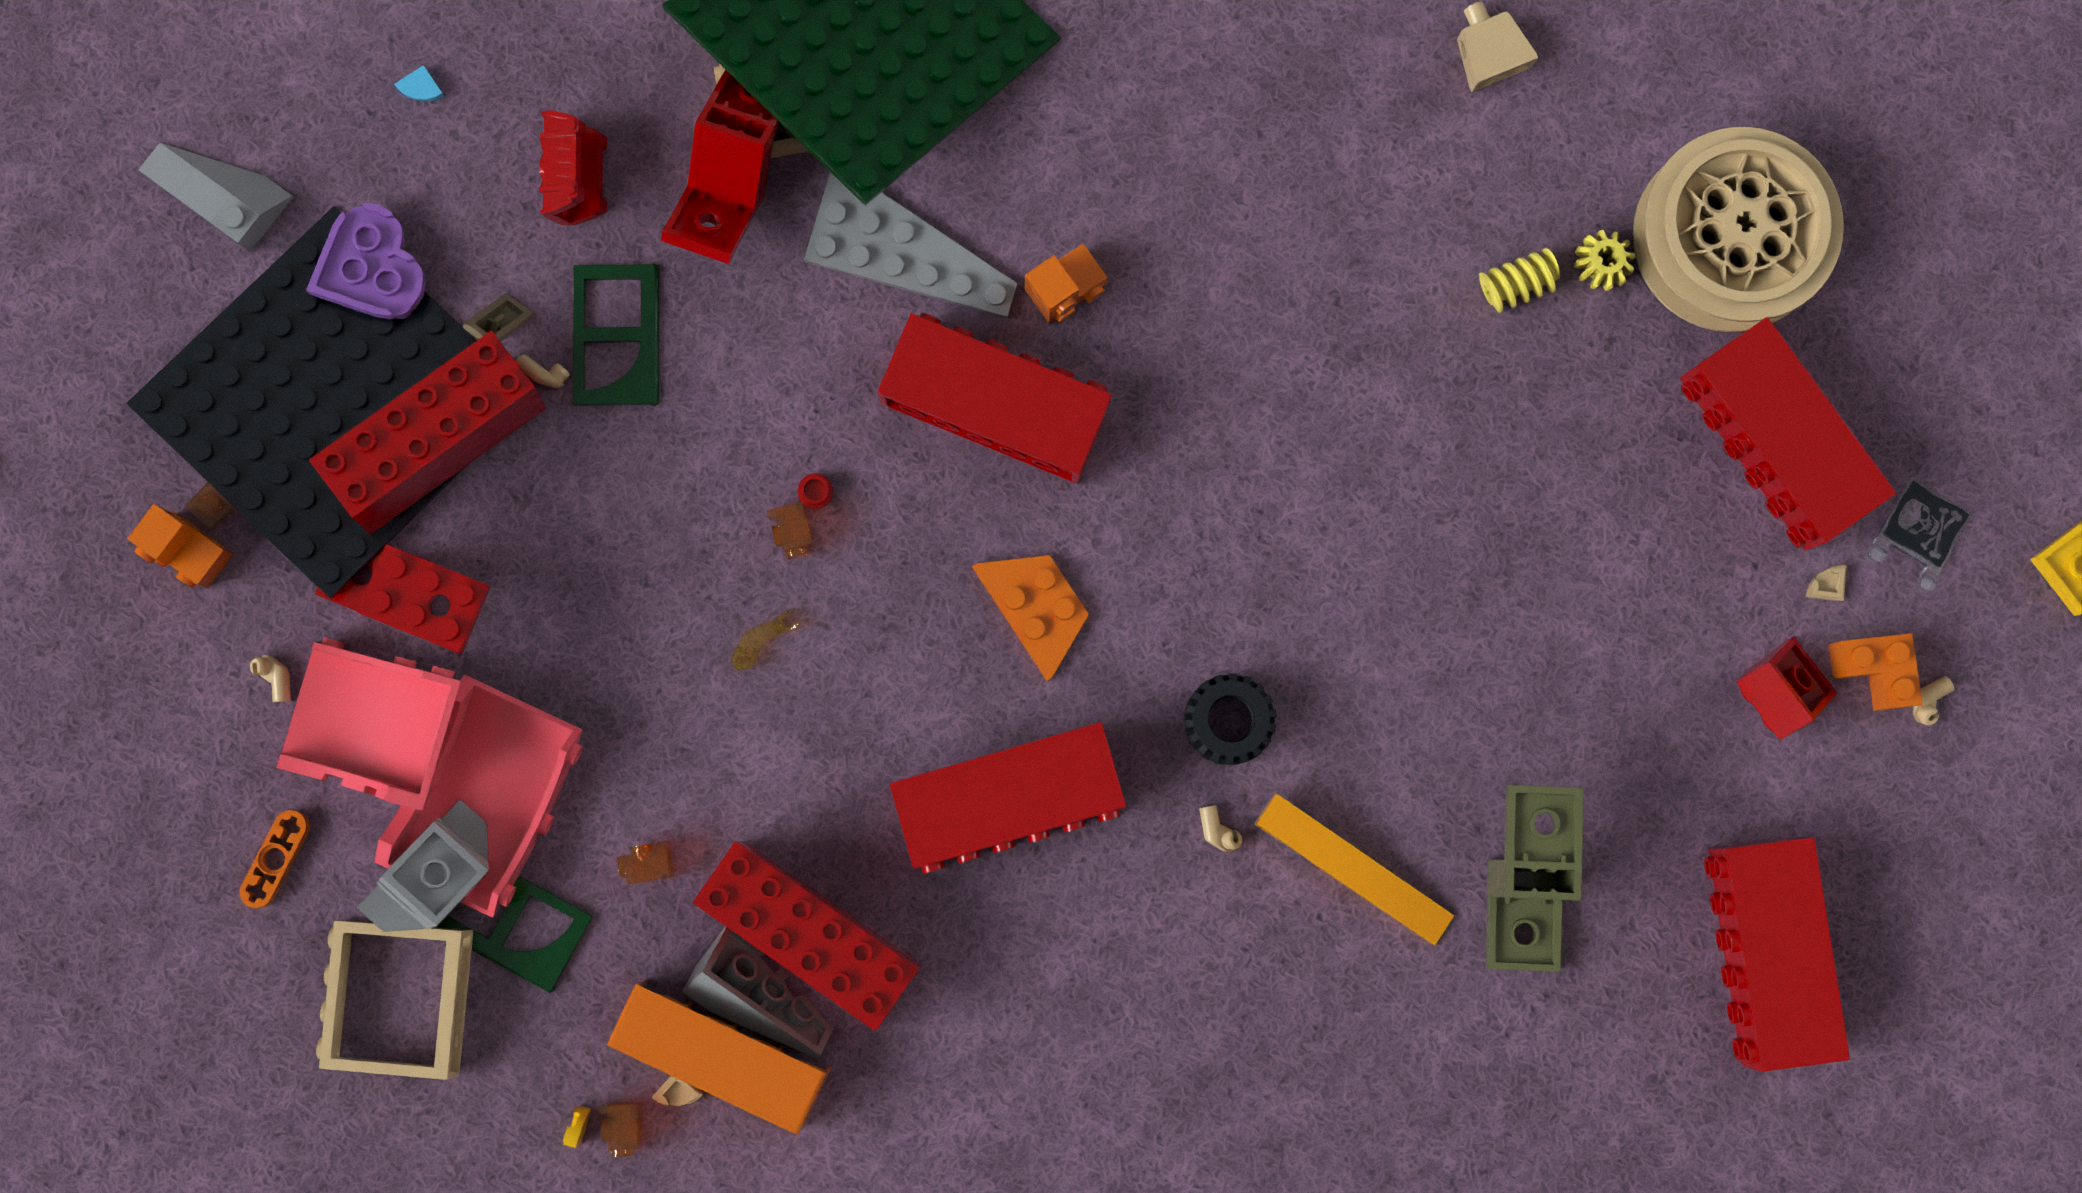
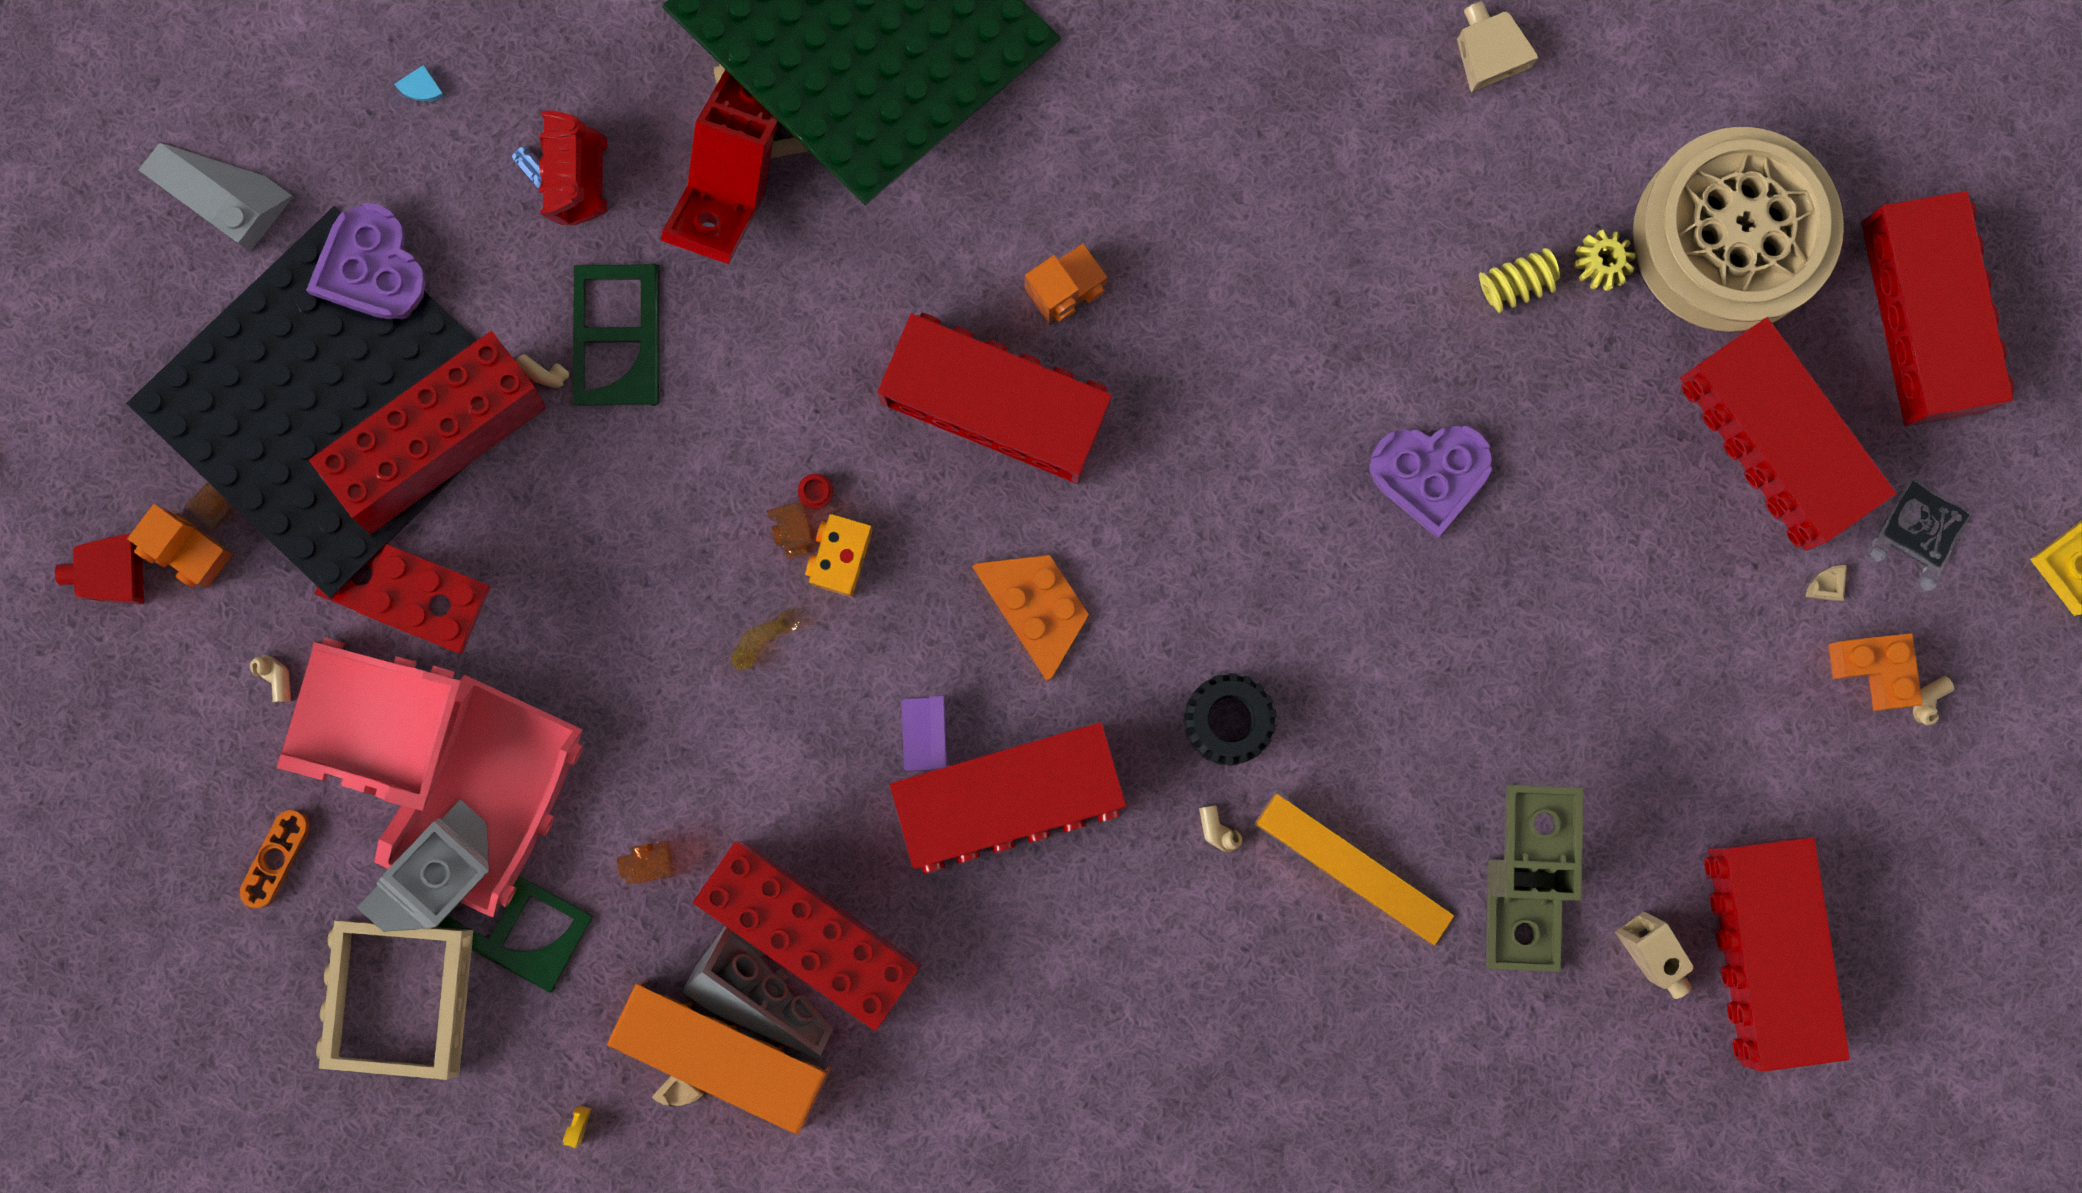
(105, 571): none -> red torso
(501, 317): dark tan slope -> none
(528, 163): none -> light blue piece
(622, 1127): clear orange brick -> none
(839, 555): none -> light orange brick
(902, 251): light grey wing -> none
(924, 733): none -> medium lavender panel
(1431, 474): none -> medium lavender plate
(1653, 952): none -> tan torso
(1786, 689): red slope -> none
(1937, 308): none -> red brick

